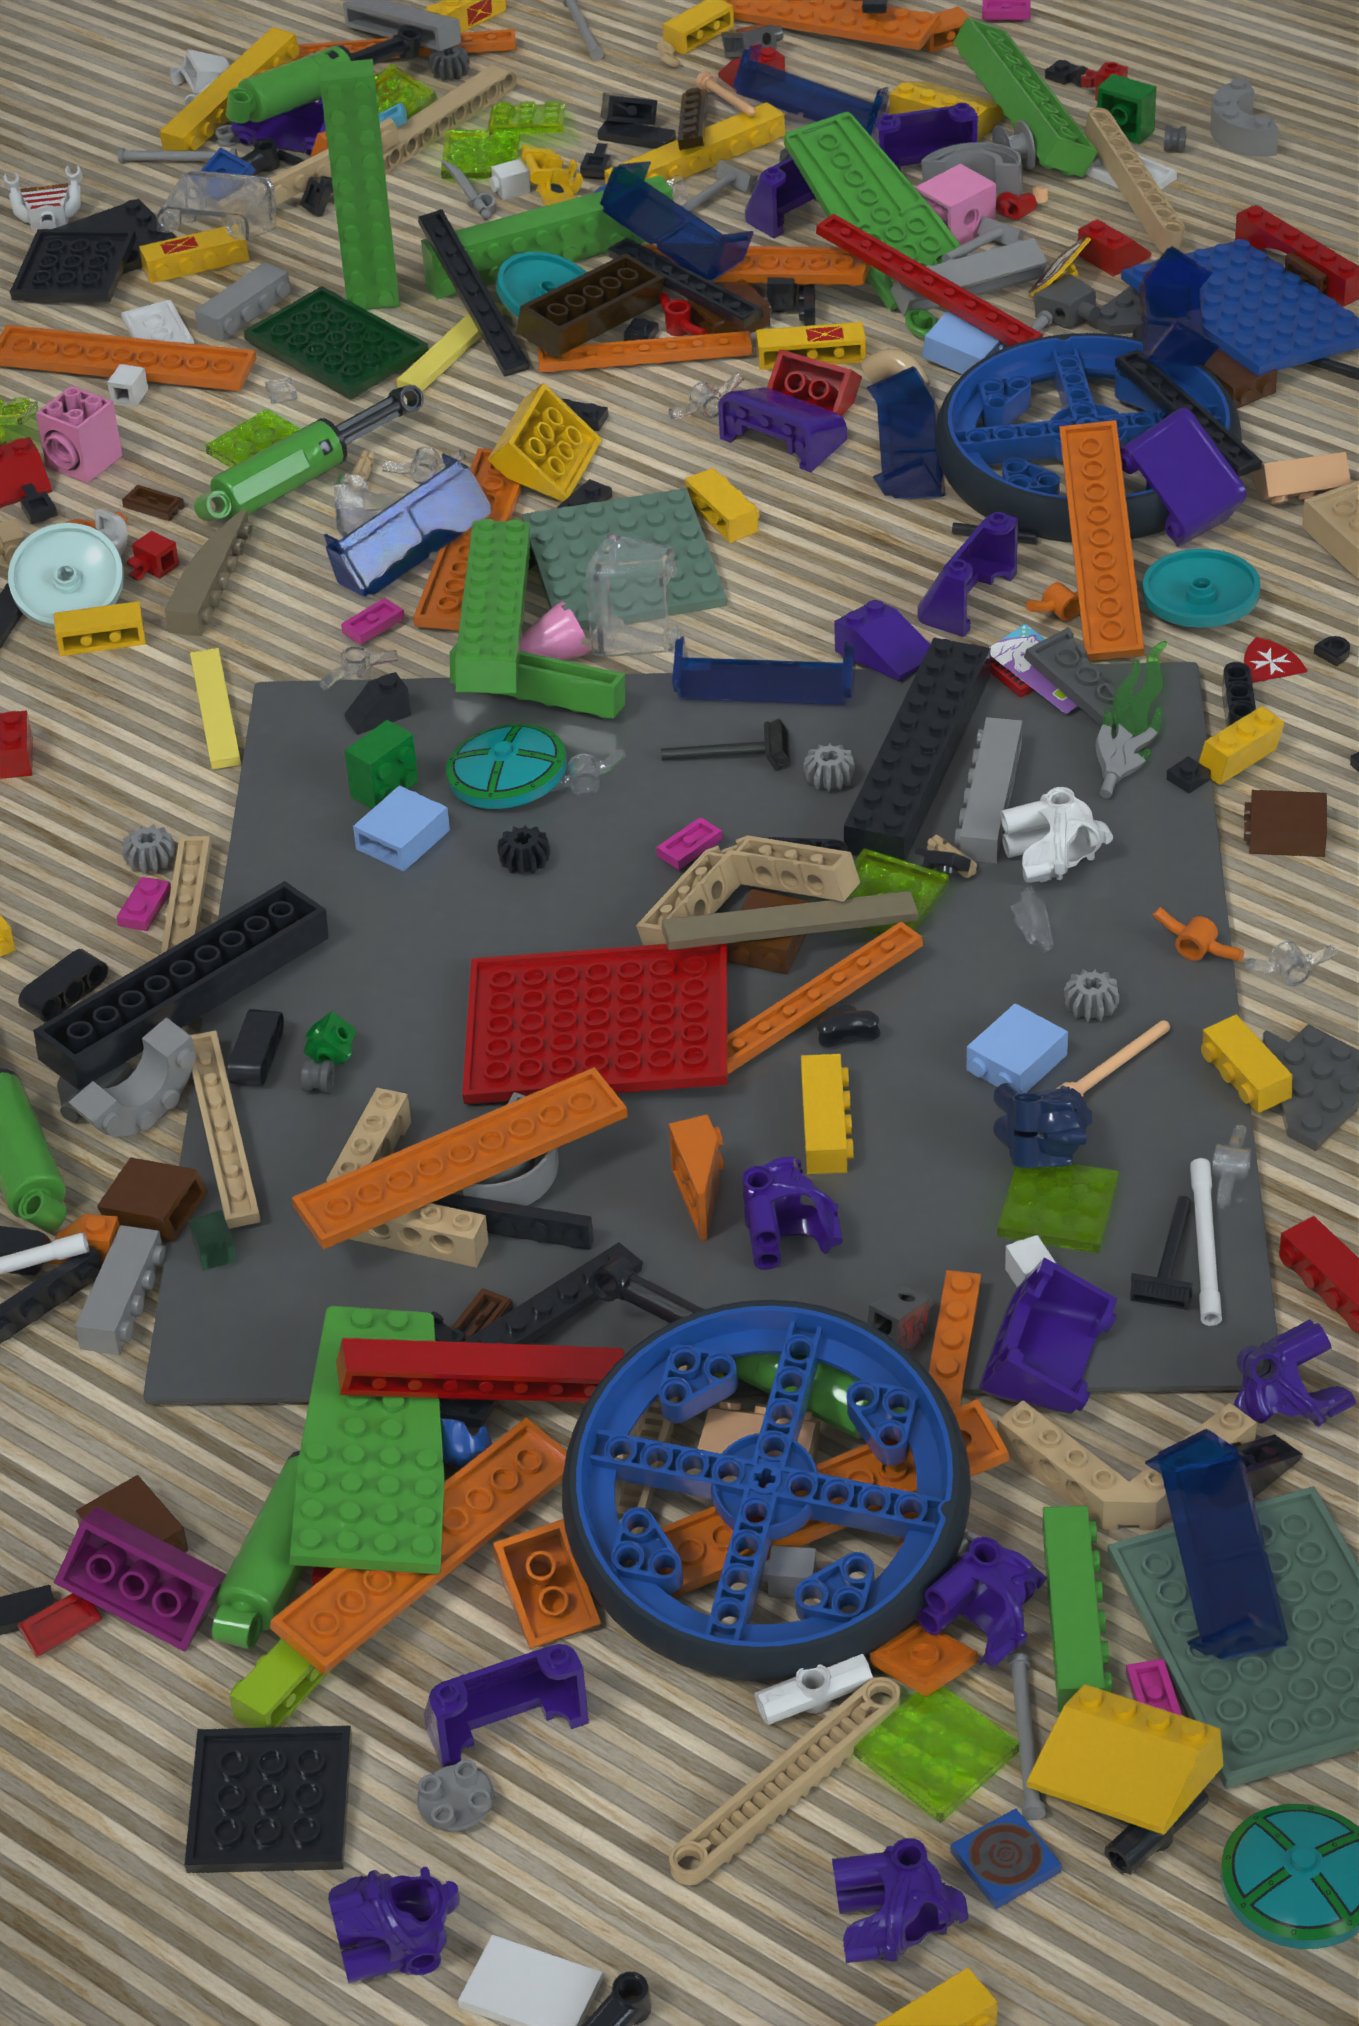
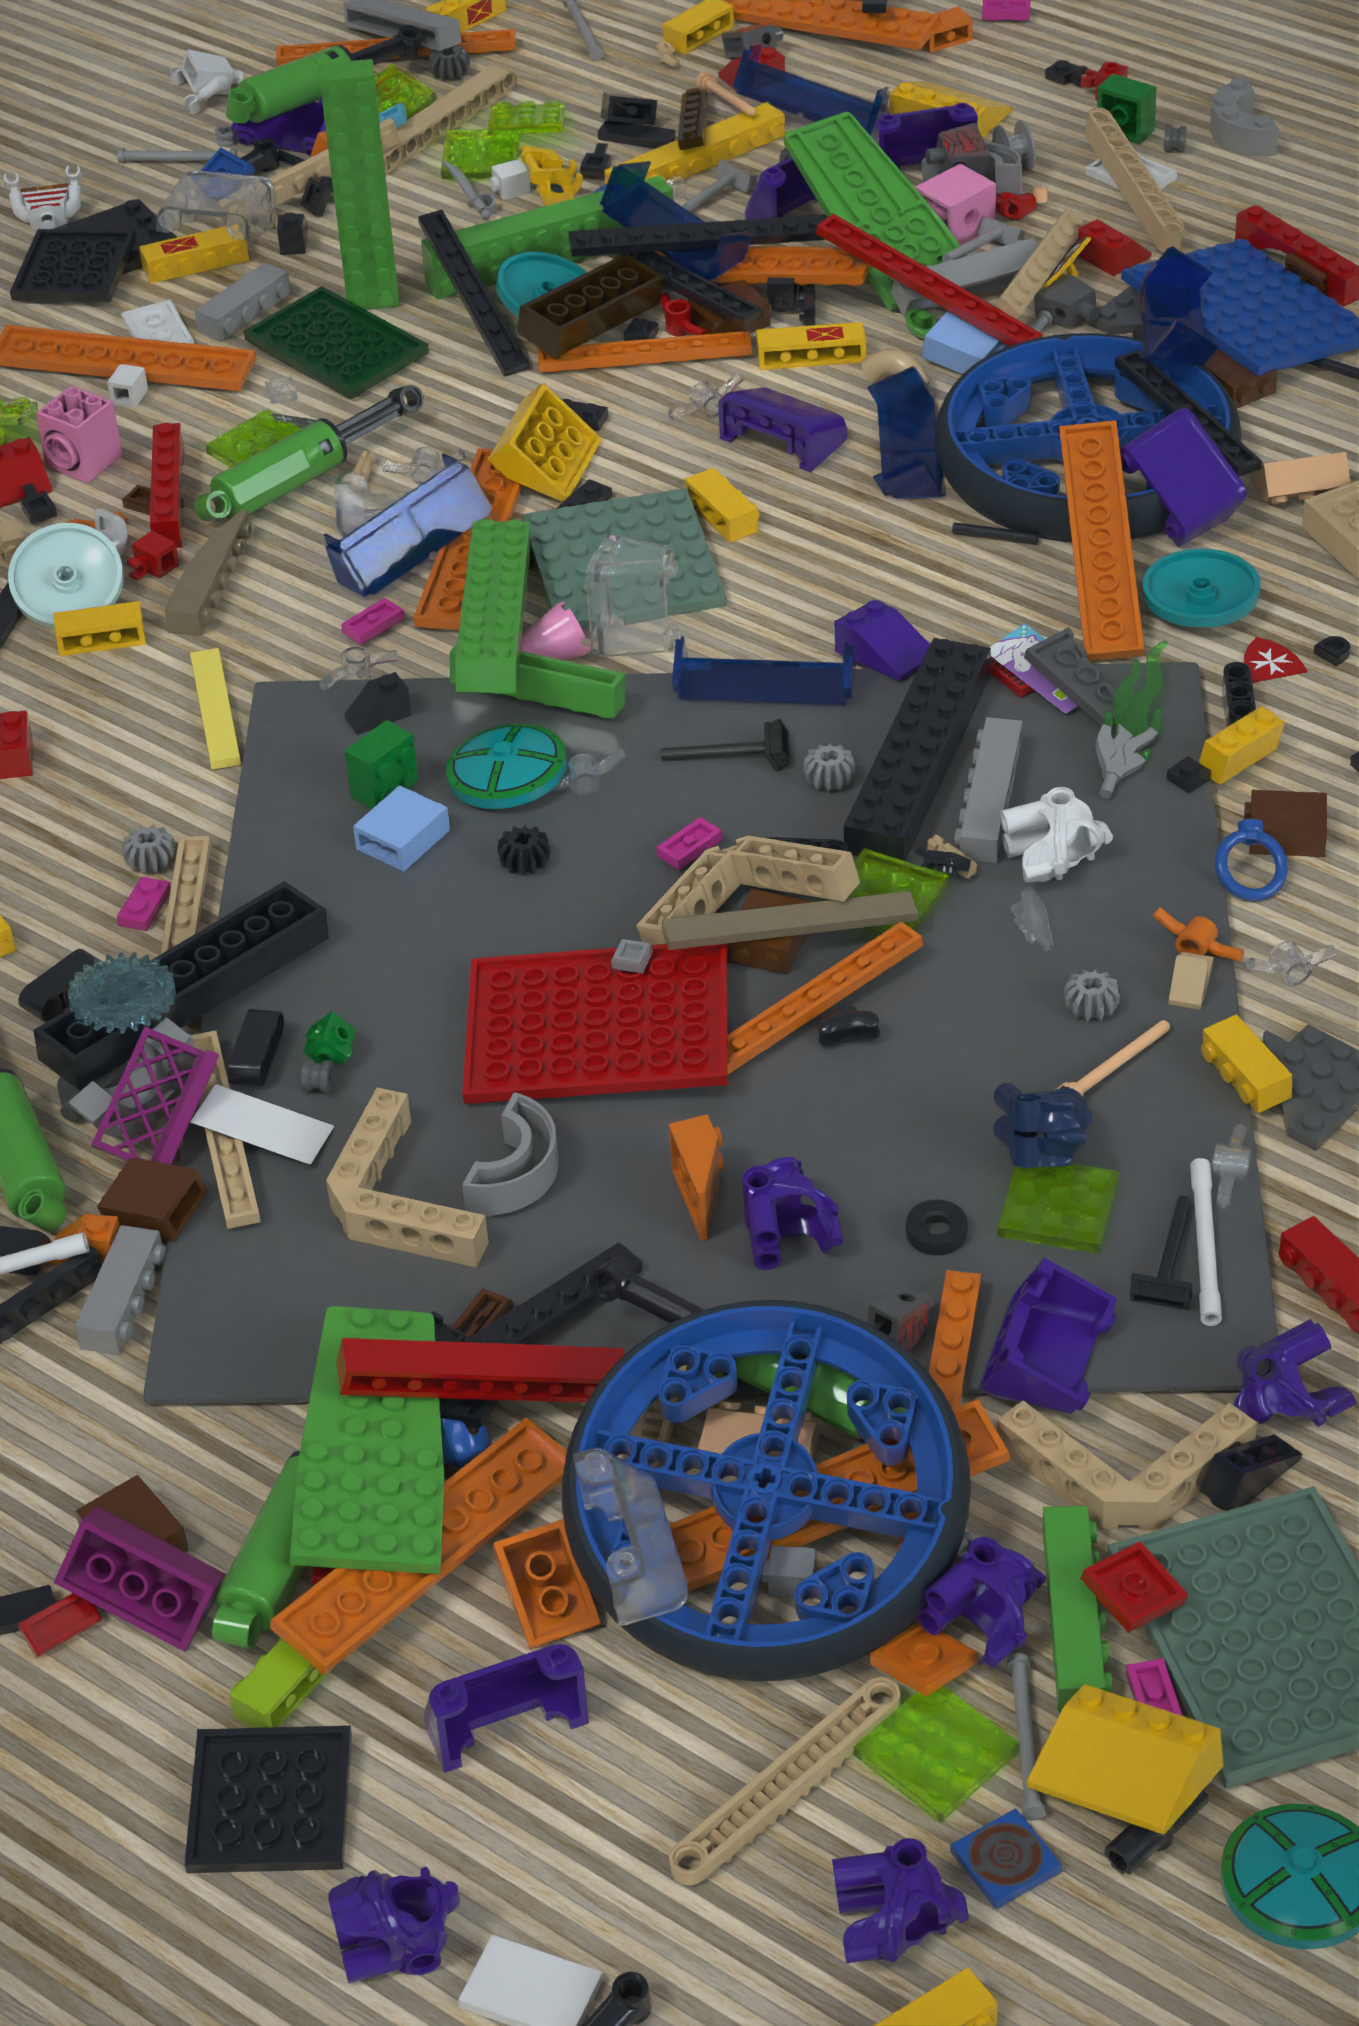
(121, 992): none -> clear light blue gear
(165, 481): none -> red arch
(184, 1105): none -> magenta fence
(208, 110): yellow brick -> none
(212, 1240): clear green brick -> none
(262, 1124): none -> white sticker
(292, 233): none -> black slope
(292, 419): none -> dark grey sticker
(443, 353): light yellow tile -> none
(455, 1796): light grey dish -> none
(458, 1158): orange plate -> none
(527, 1221): black plate -> none
(632, 956): none -> light grey tile
(648, 1574): none -> clear windscreen
(691, 235): none -> black plate
(796, 1693): white piece -> none
(814, 381): red slope -> none
(824, 1114): yellow brick -> none
(936, 1211): none -> black tyre
(960, 146): none -> dark grey torso
(982, 557): dark purple windscreen -> none
(1017, 1049): light blue brick -> none
(1024, 1257): white brick -> none
(1025, 97): bright green brick -> none
(1040, 264): none -> tan plate
(1058, 600): orange piece -> none
(1134, 1586): none -> red plate
(1190, 980): none -> tan slope
(1221, 1547): clear blue piece -> none
(1251, 833): none -> blue piece

